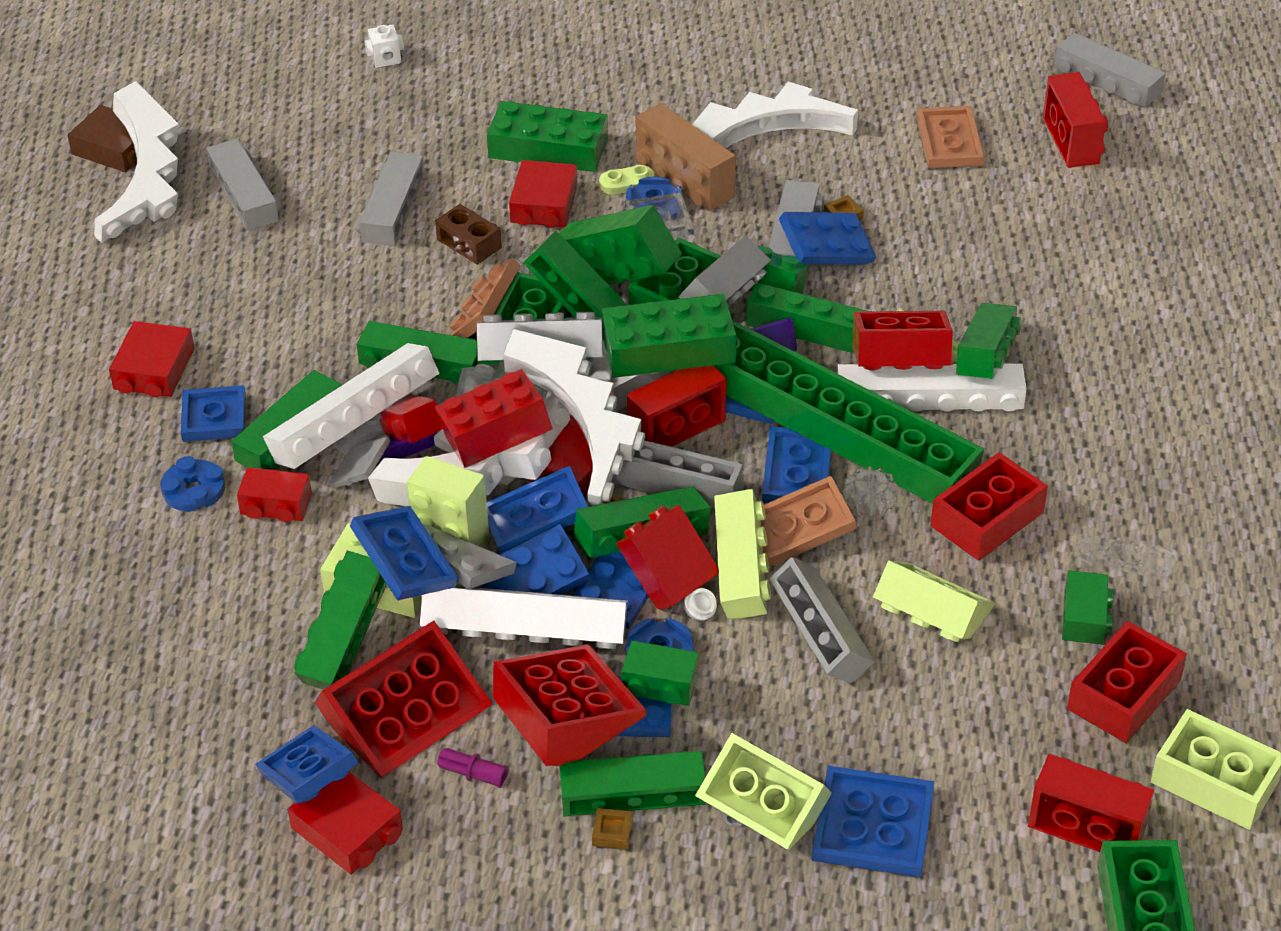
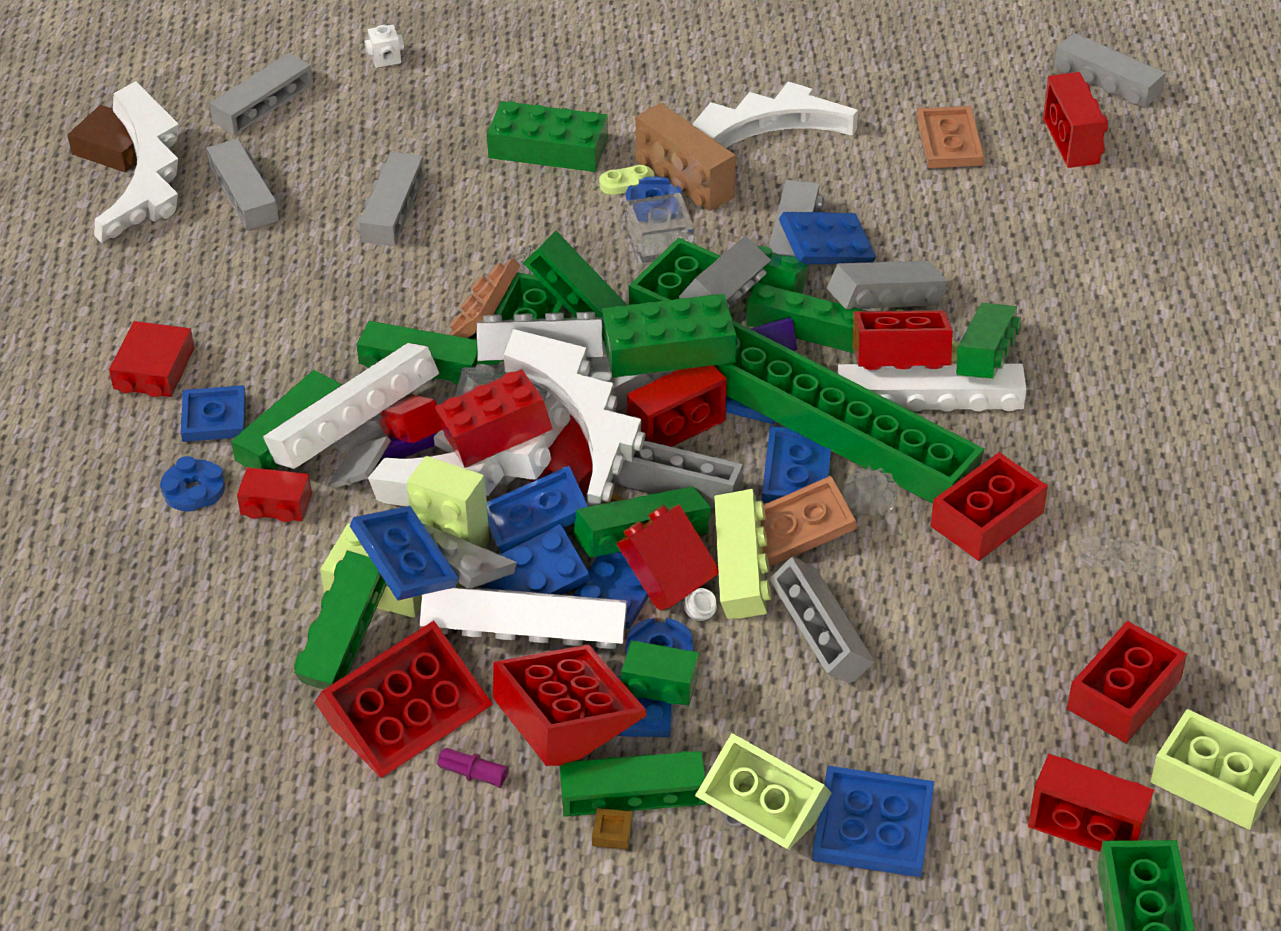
(261, 93): none -> light grey brick
(307, 764): blue plate -> none
(347, 822): red brick -> none
(468, 234): reddish brown brick -> none
(543, 193): red brick -> none
(624, 244): green brick -> none
(844, 205): pearl gold plate -> none
(887, 284): none -> light grey brick
(931, 600): yellowish green slope -> none
(1086, 607): green brick -> none

